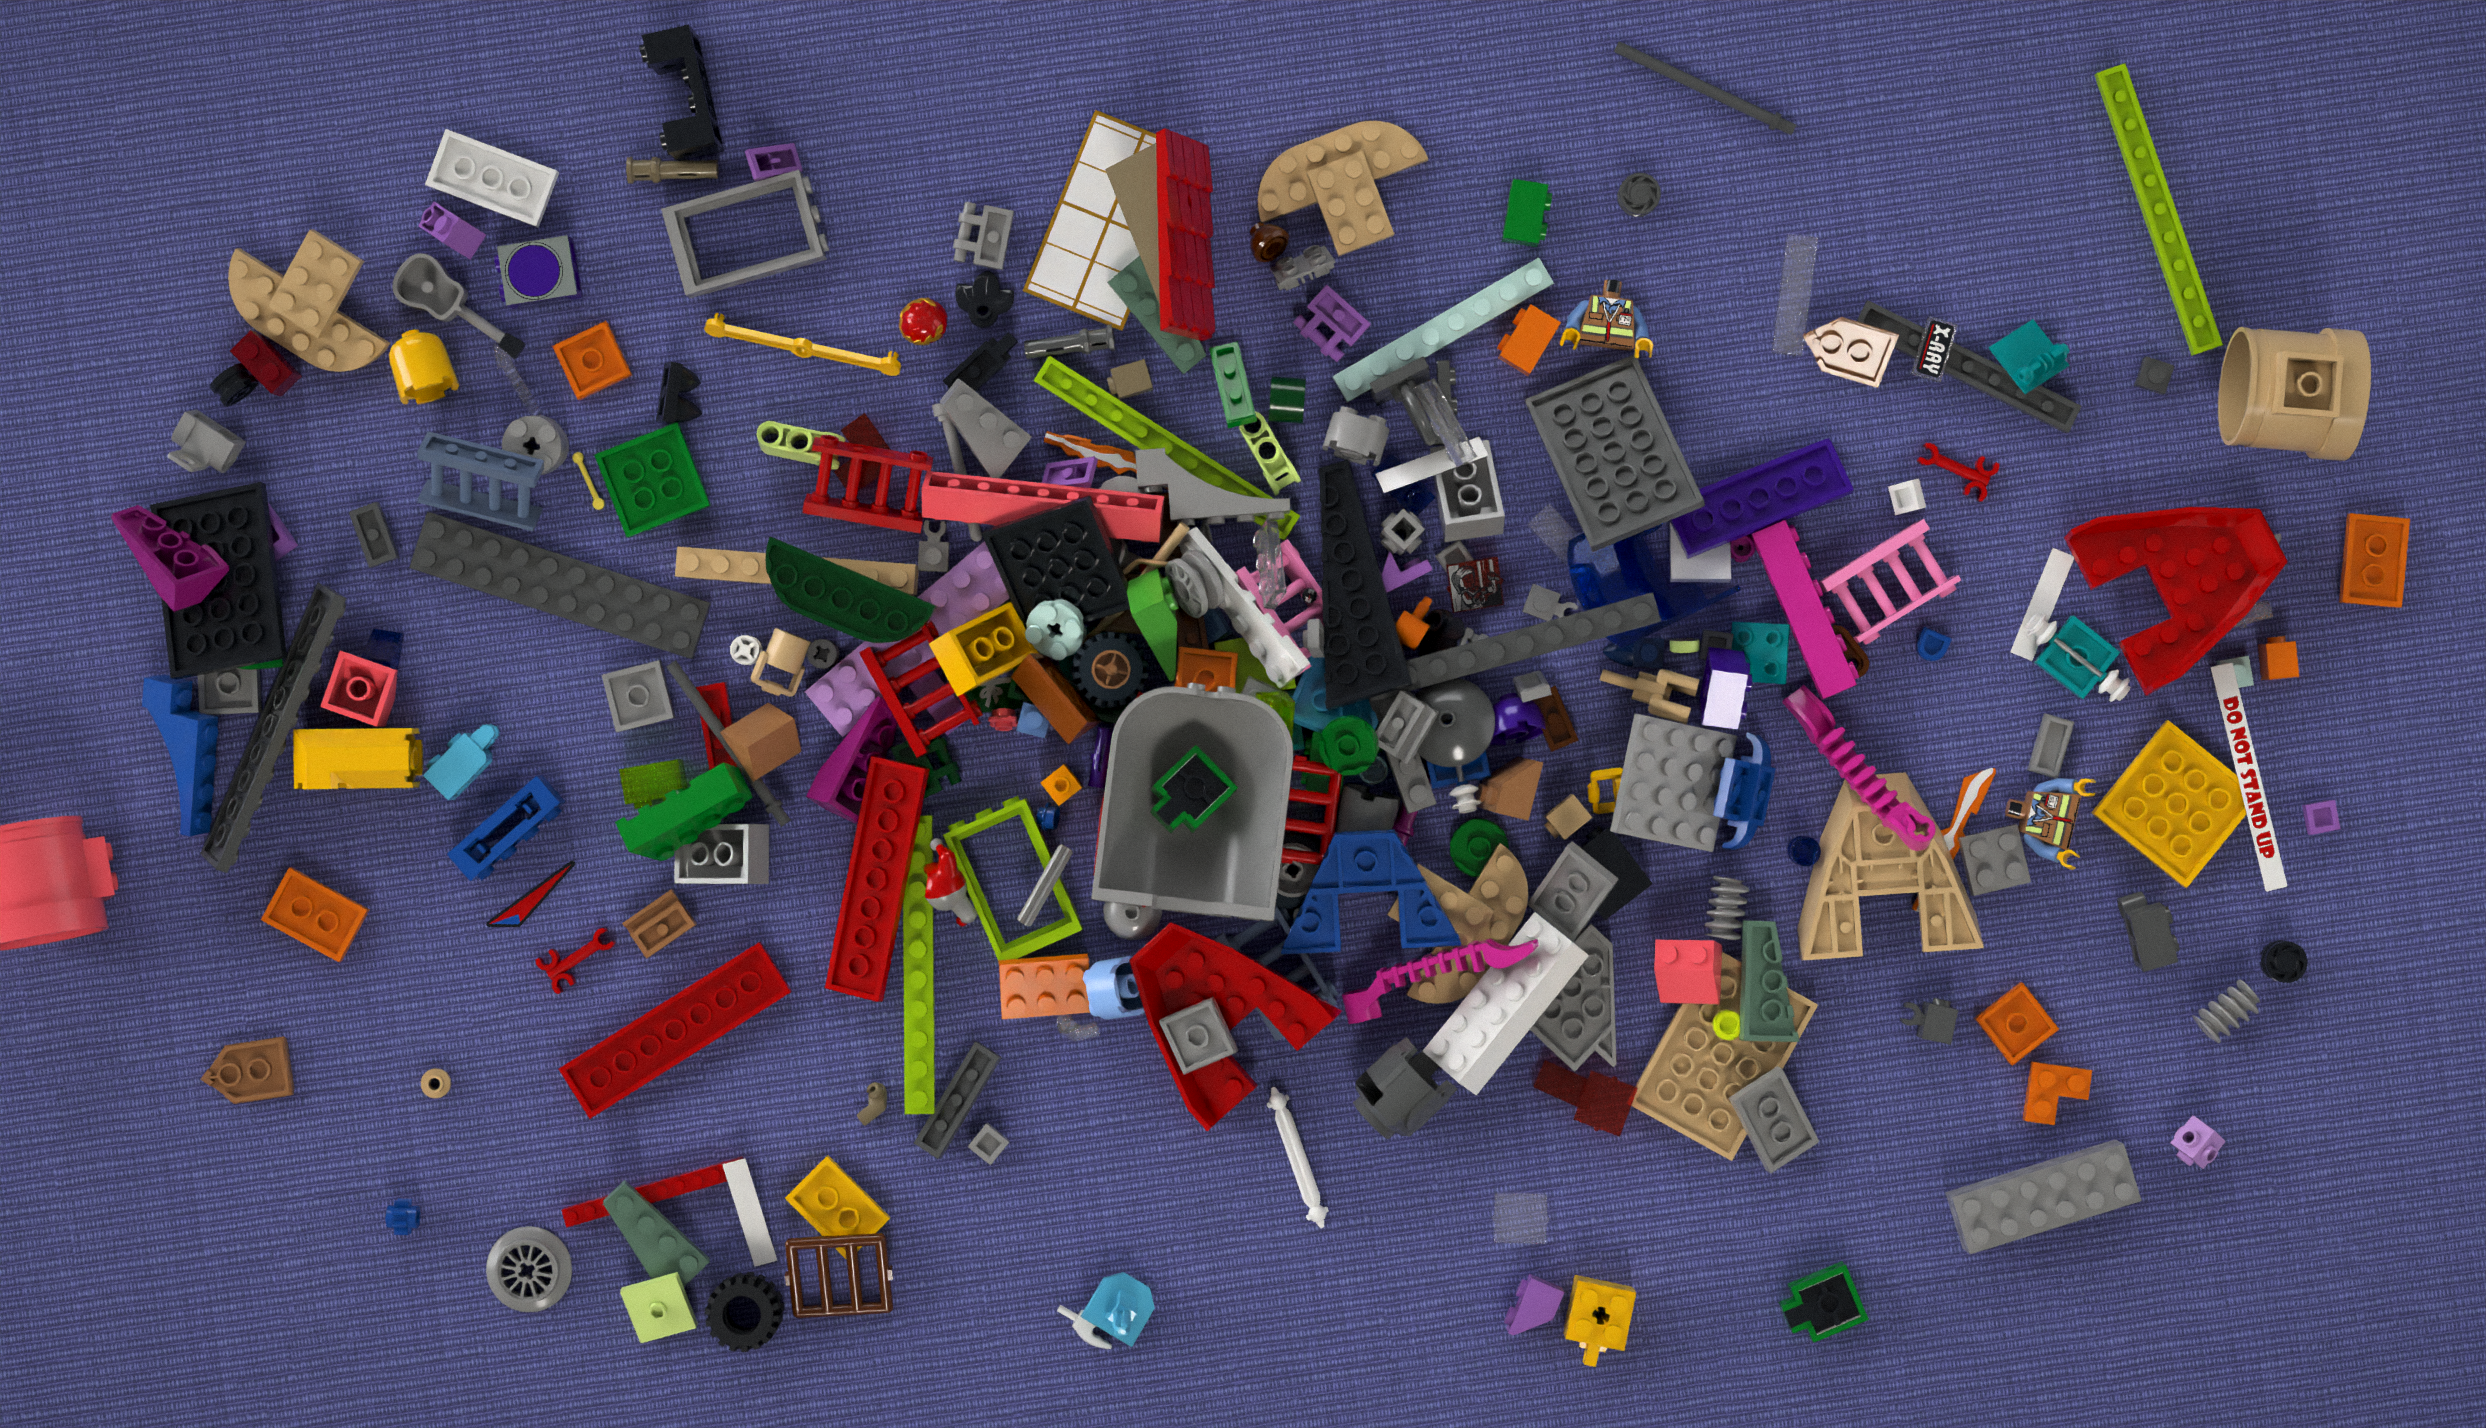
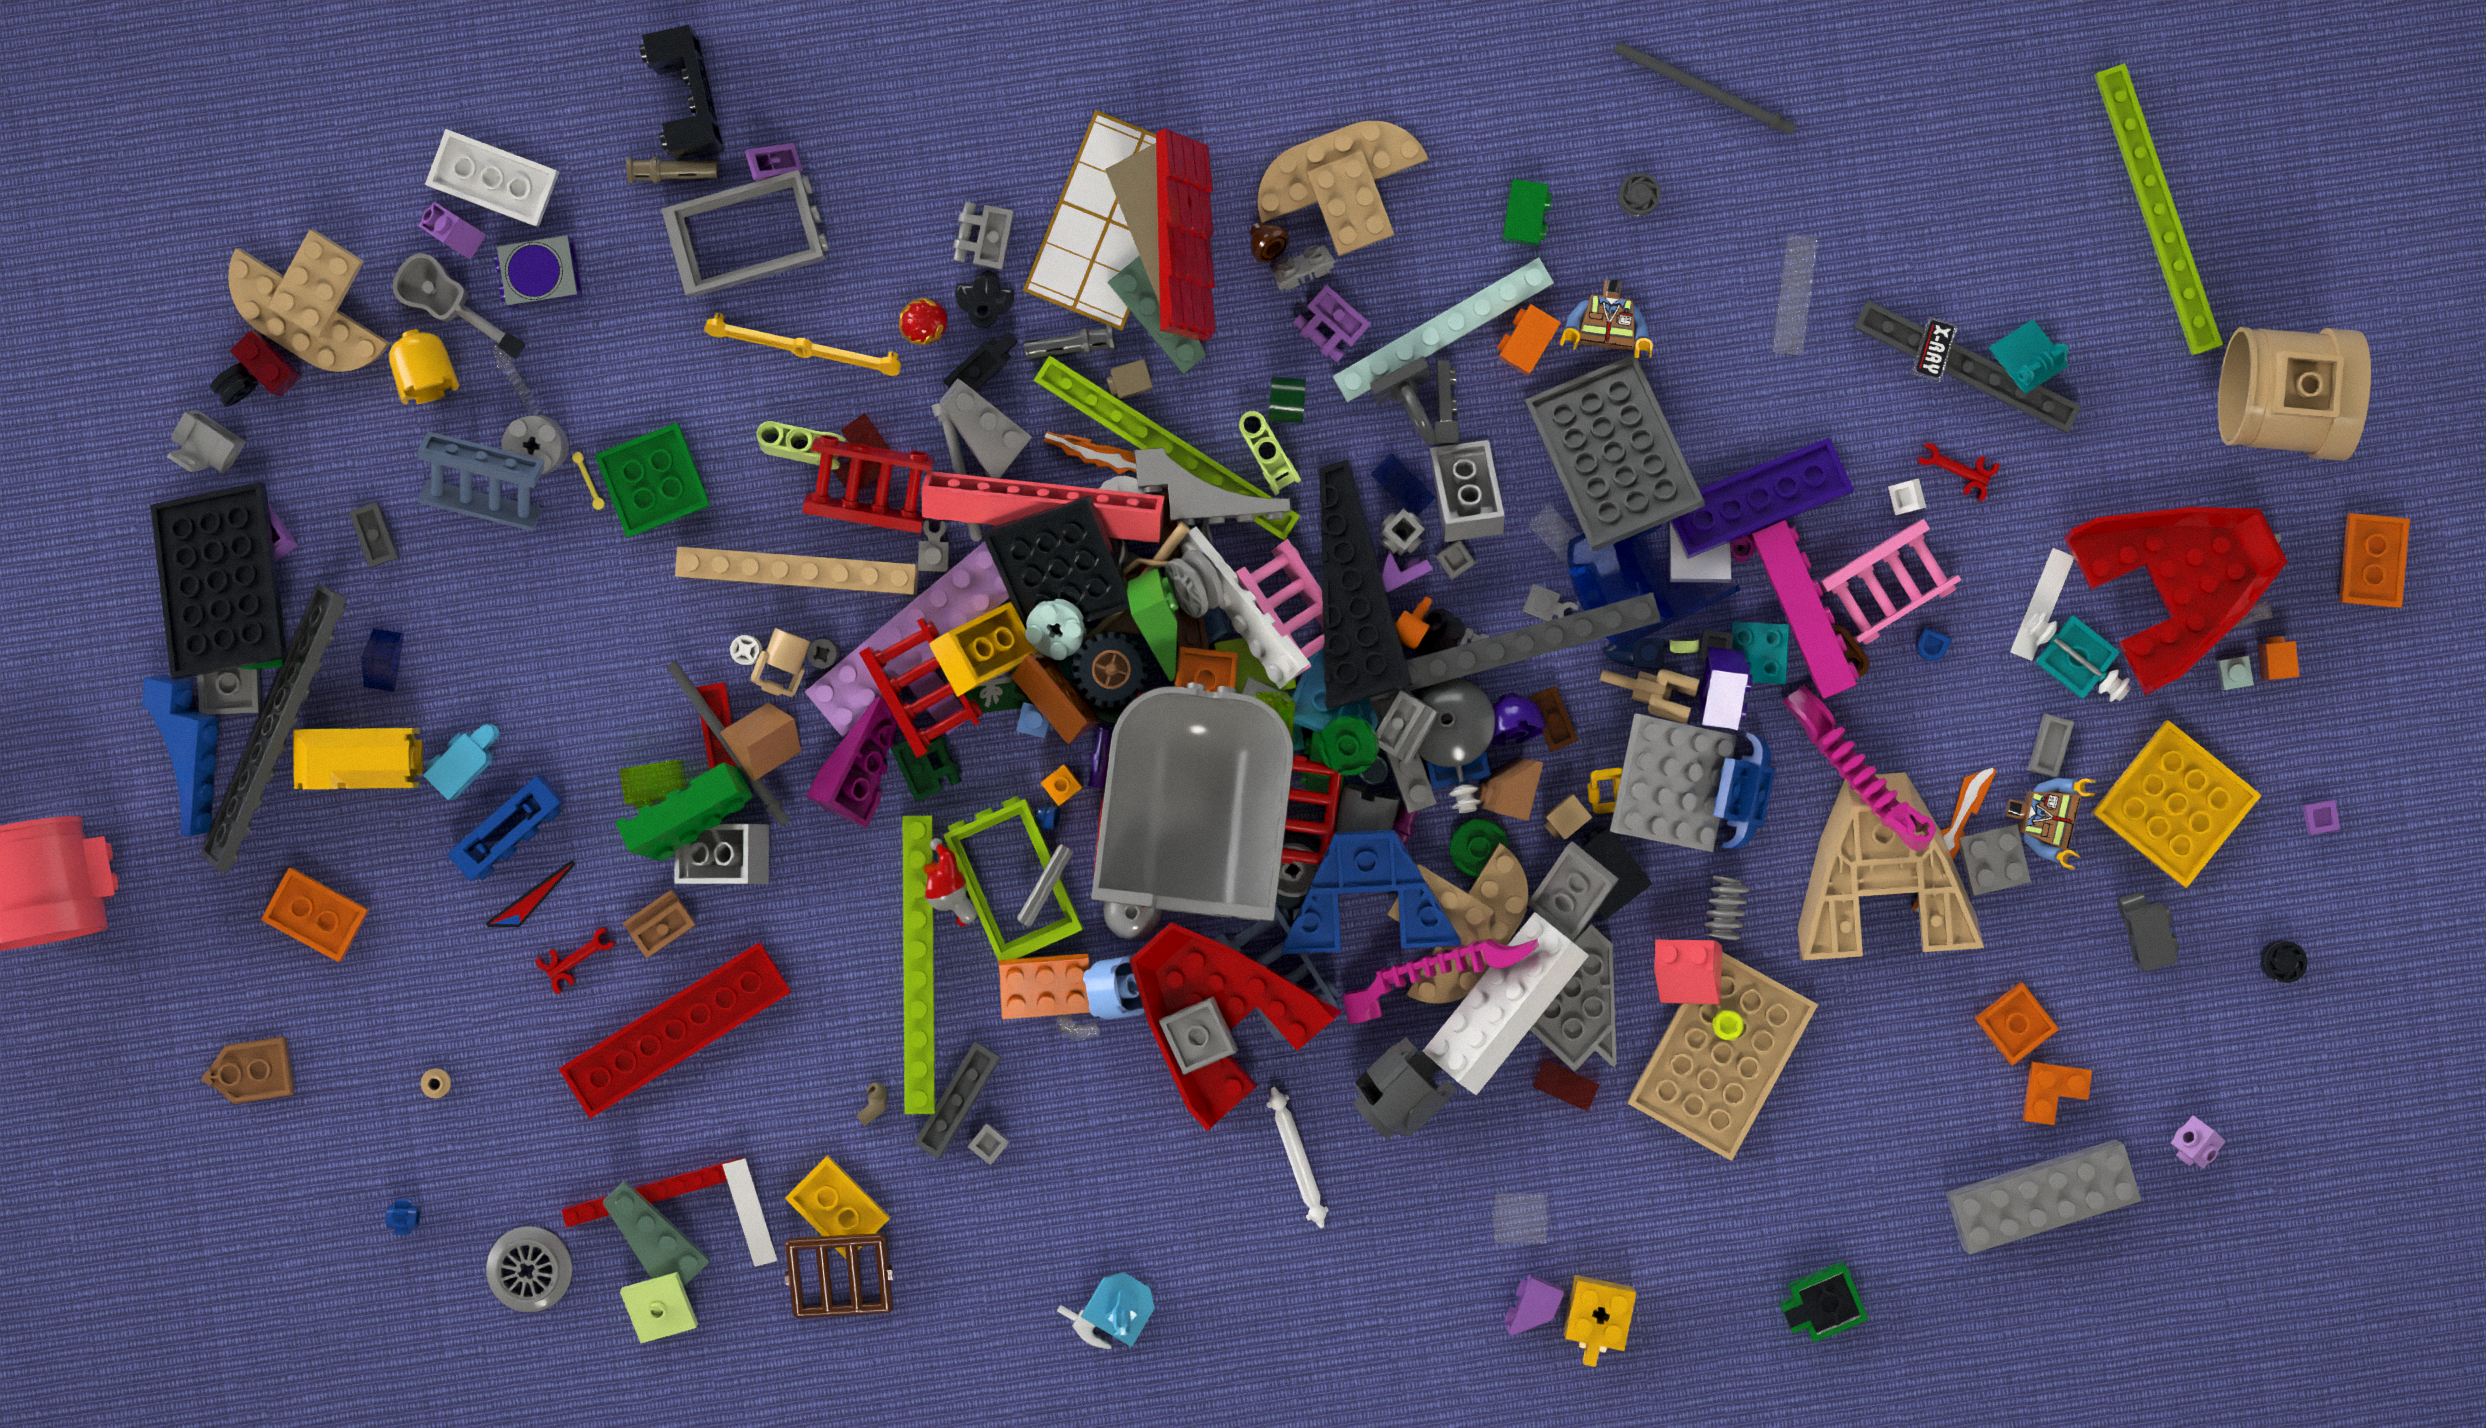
(173, 563): magenta wedge -> none
(361, 689): coral slope -> none
(560, 585): dark grey plate -> none
(592, 360): orange tile -> none
(638, 696): light grey plate -> none
(672, 407): black tile -> none
(730, 1332): black tyre -> none
(843, 596): dark green plate -> none
(877, 878): red plate -> none
(1003, 719): coral plate -> none
(1071, 472): medium lavender slope -> none
(1191, 791): piece -> none
(1233, 384): green tile -> none
(1270, 564): clear plate -> none
(1309, 595): black piece -> none
(1314, 638): light grey plate -> none
(1356, 436): light grey brick -> none
(1423, 467): white sticker -> none
(1445, 423): clear plate -> none
(1474, 584): piece -> none
(1531, 686): light grey tile -> none
(1605, 1103): clear red piece -> none
(1764, 995): sand green wing -> none
(1774, 1119): light grey plate -> none
(1808, 851): clear blue wheel -> none
(1852, 350): tile -> none
(1935, 1021): dark grey brick -> none
(2154, 375): dark grey plate -> none
(2228, 1011): light grey piece -> none
(2249, 776): white sticker -> none

